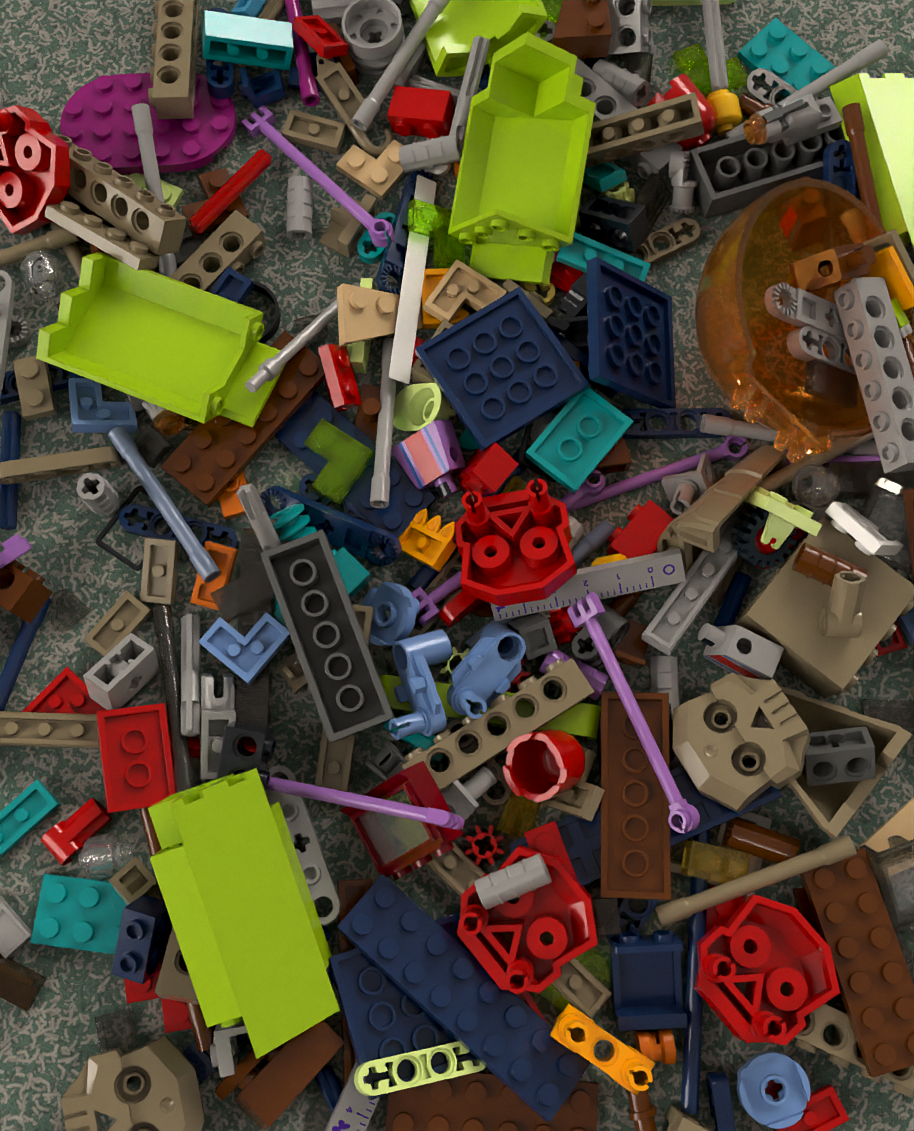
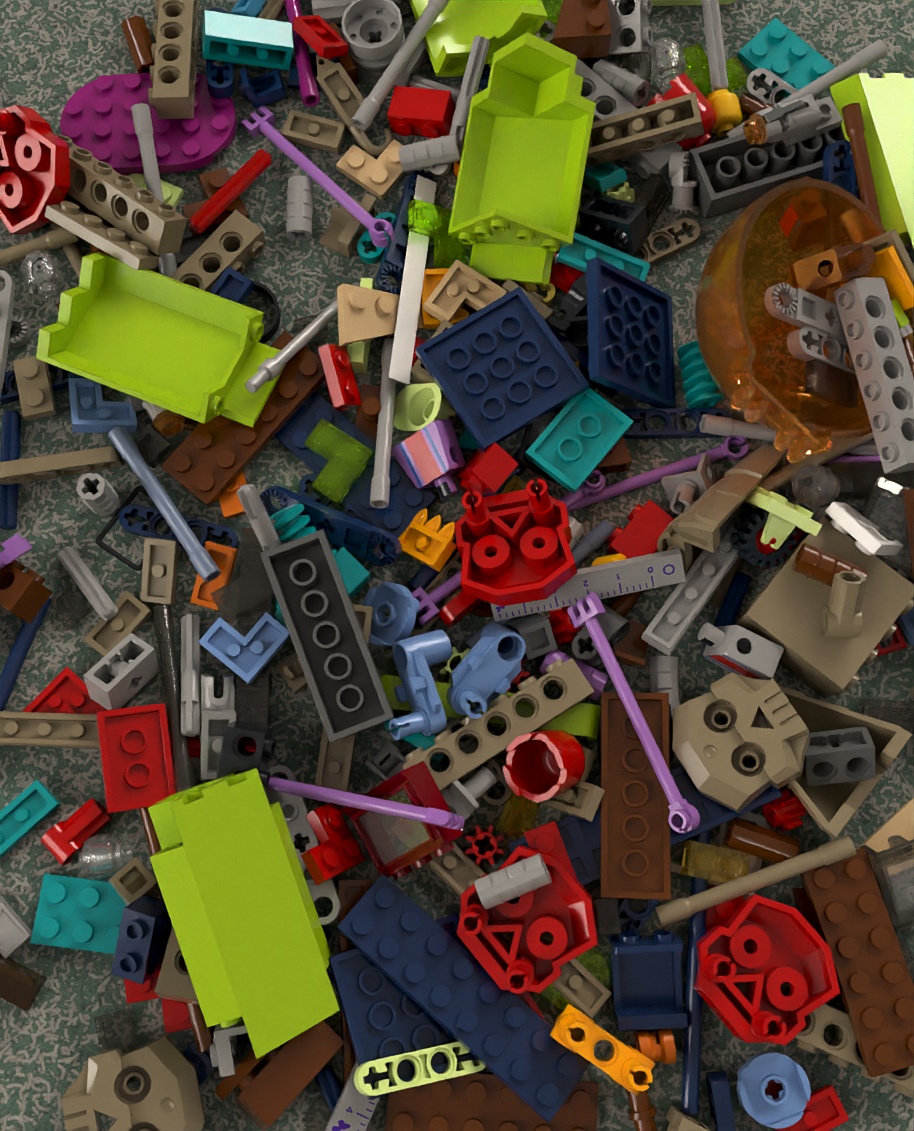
(87, 583): none -> light grey axle
(138, 43): none -> reddish brown axle
(337, 846): none -> red plate
(666, 60): none -> clear head
(696, 378): none -> teal piece
(785, 811): none -> red gear

